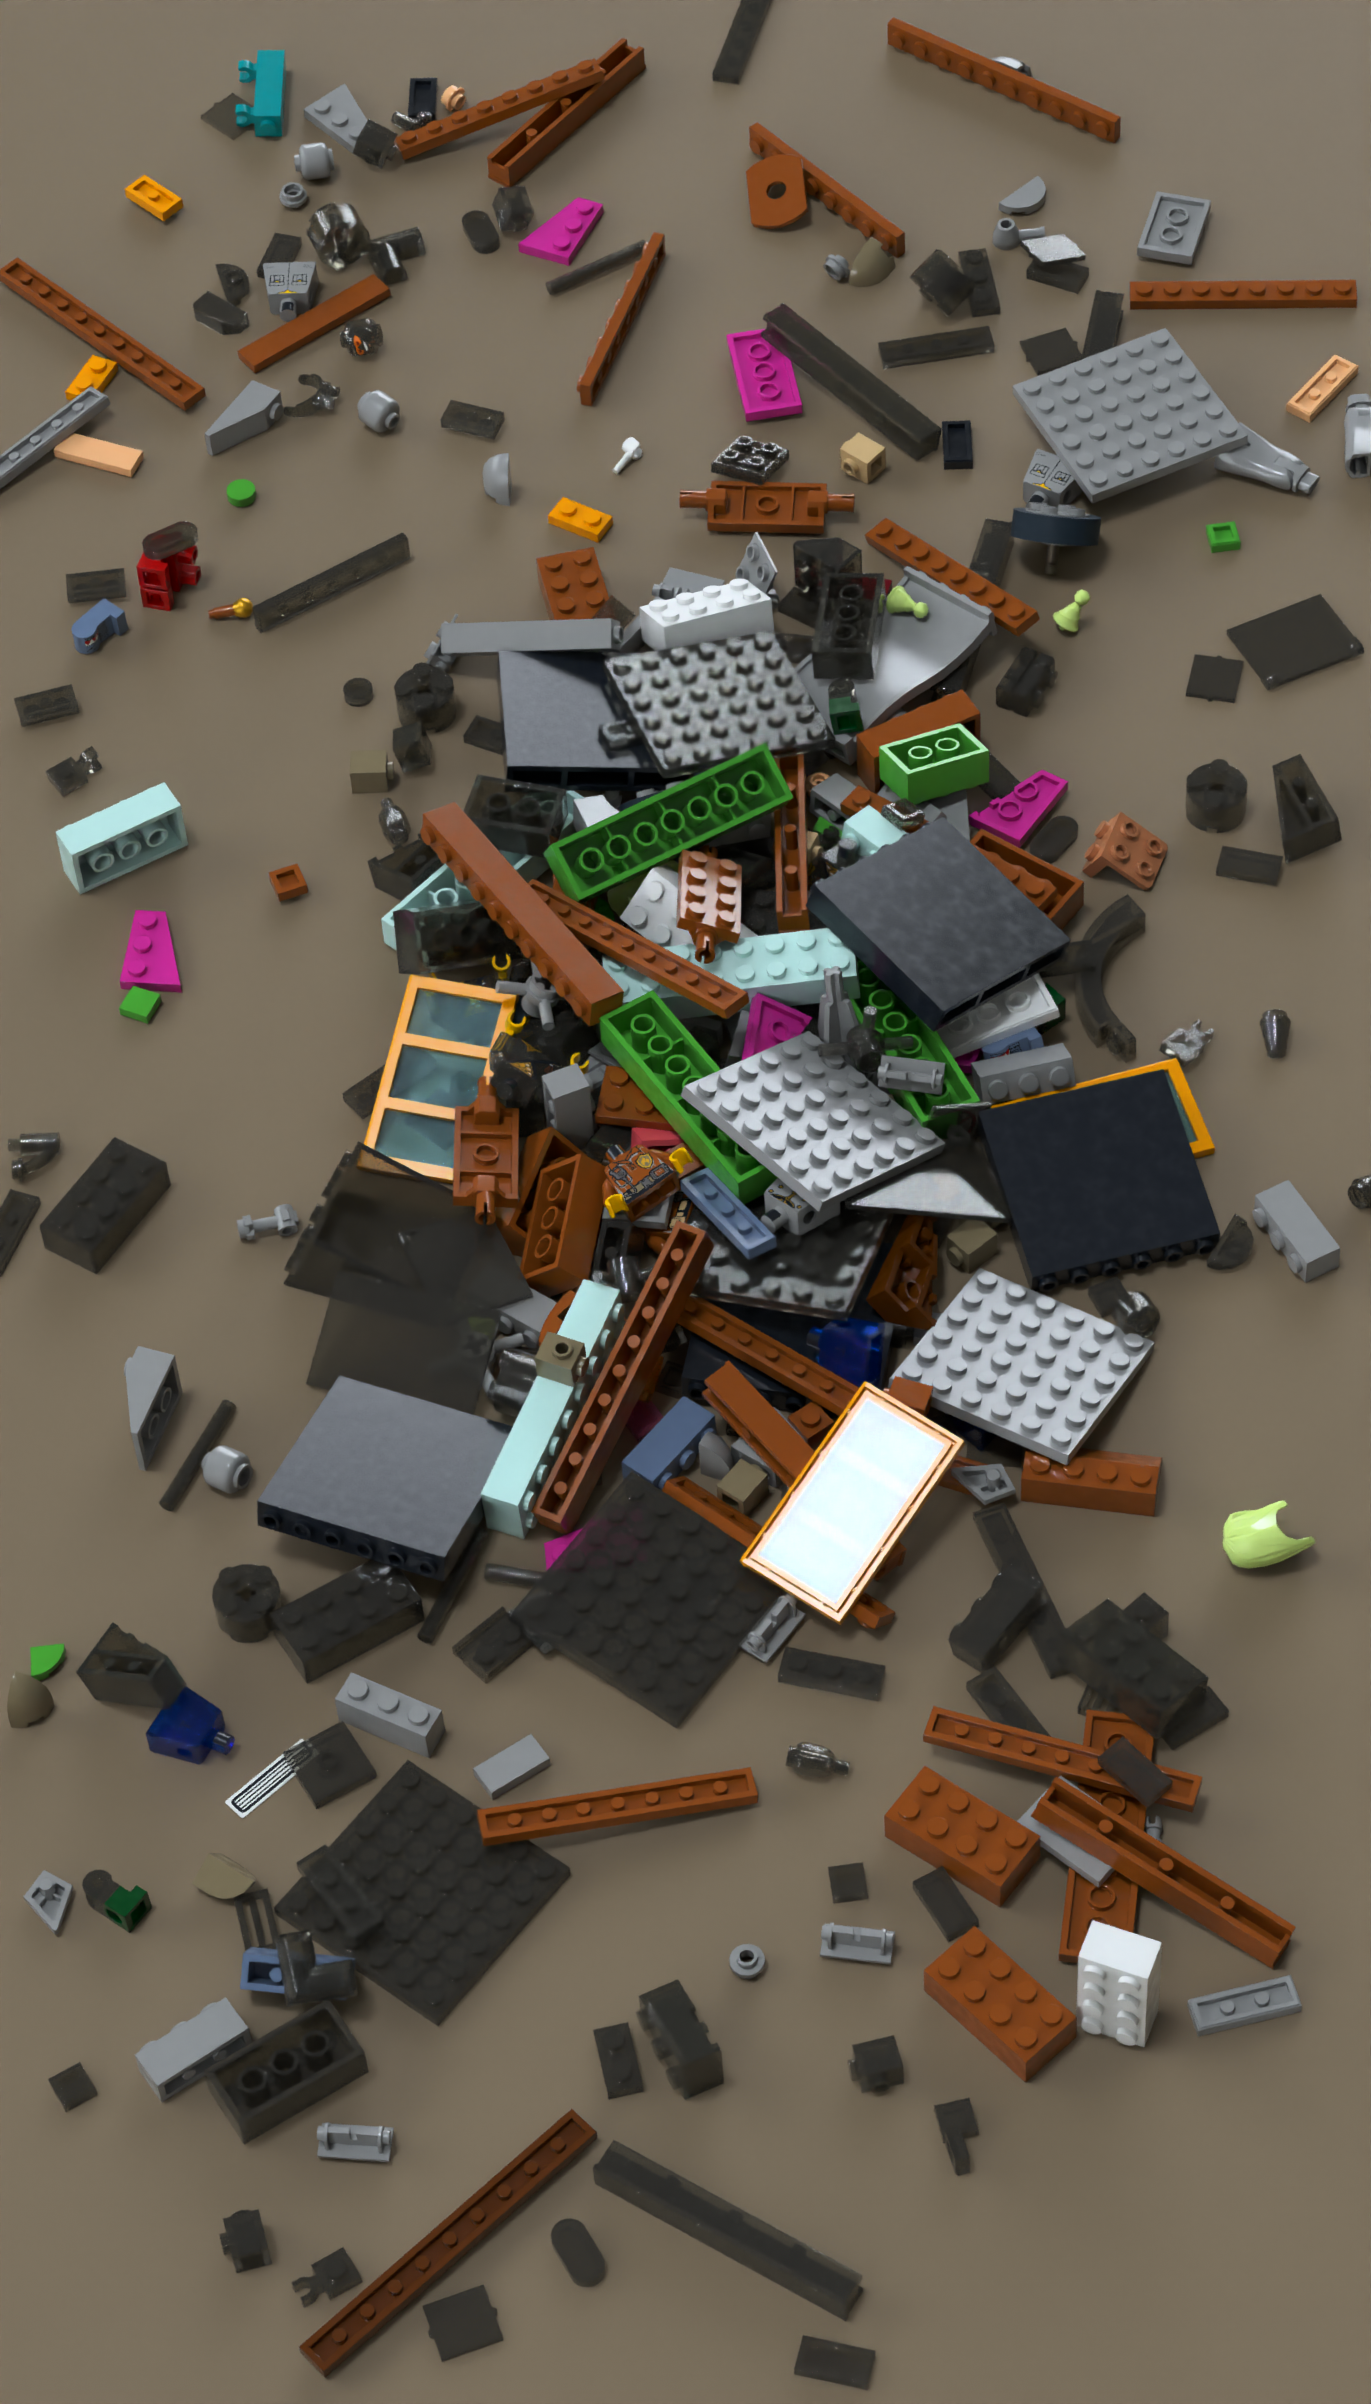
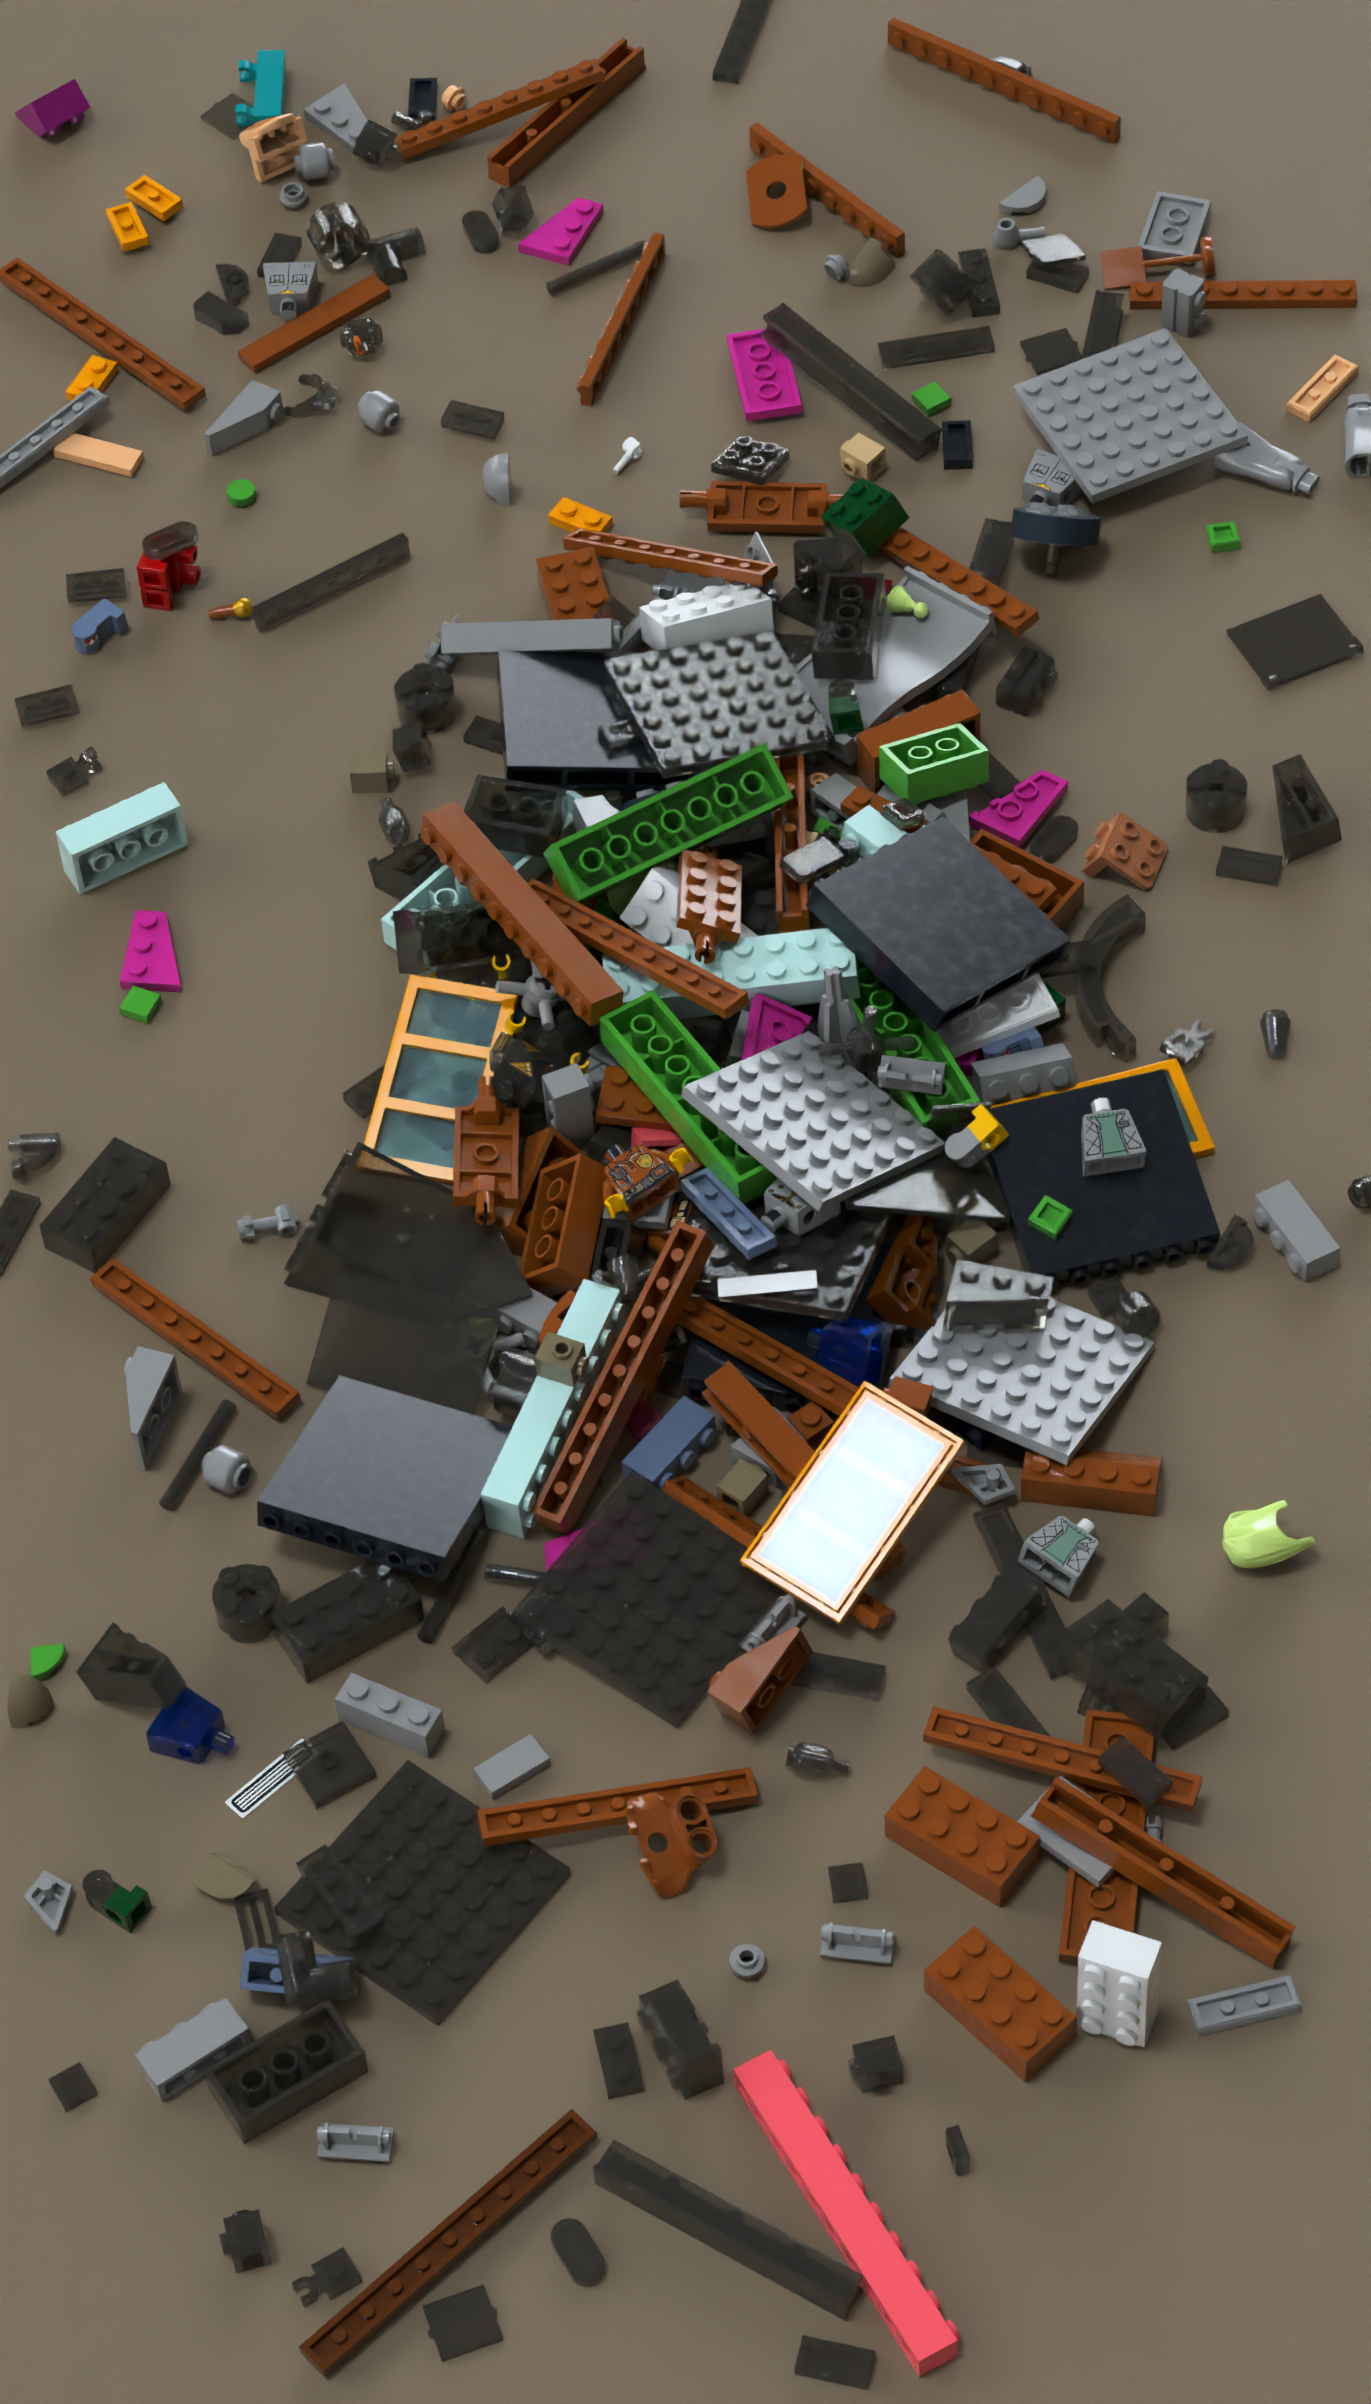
(54, 109): none -> magenta slope
(127, 226): none -> light orange plate
(195, 1338): none -> dark orange plate
(274, 144): none -> light nougat piece
(288, 882): dark orange plate -> none
(358, 692): clear smoke tile -> none
(671, 1869): none -> dark orange piece
(674, 557): none -> dark orange plate
(714, 1456): light grey brick -> none
(759, 1678): none -> dark orange slope
(767, 1283): none -> white sticker
(811, 860): none -> clear smoke tile
(846, 2213): none -> coral brick
(865, 516): none -> dark green brick
(931, 398): none -> bright green tile
(945, 1903): clear smoke tile -> none
(956, 2113): clear smoke tile -> none
(976, 1139): none -> leg
(995, 1297): none -> clear smoke wedge
(1050, 1217): none -> bright green tile
(1060, 1552): none -> light grey torso
(1069, 616): yellowish green piece -> none
(1110, 1140): none -> light grey torso
(1128, 265): none -> dark orange piece
(1183, 303): none -> light grey brick
(1214, 678): clear smoke piece -> none

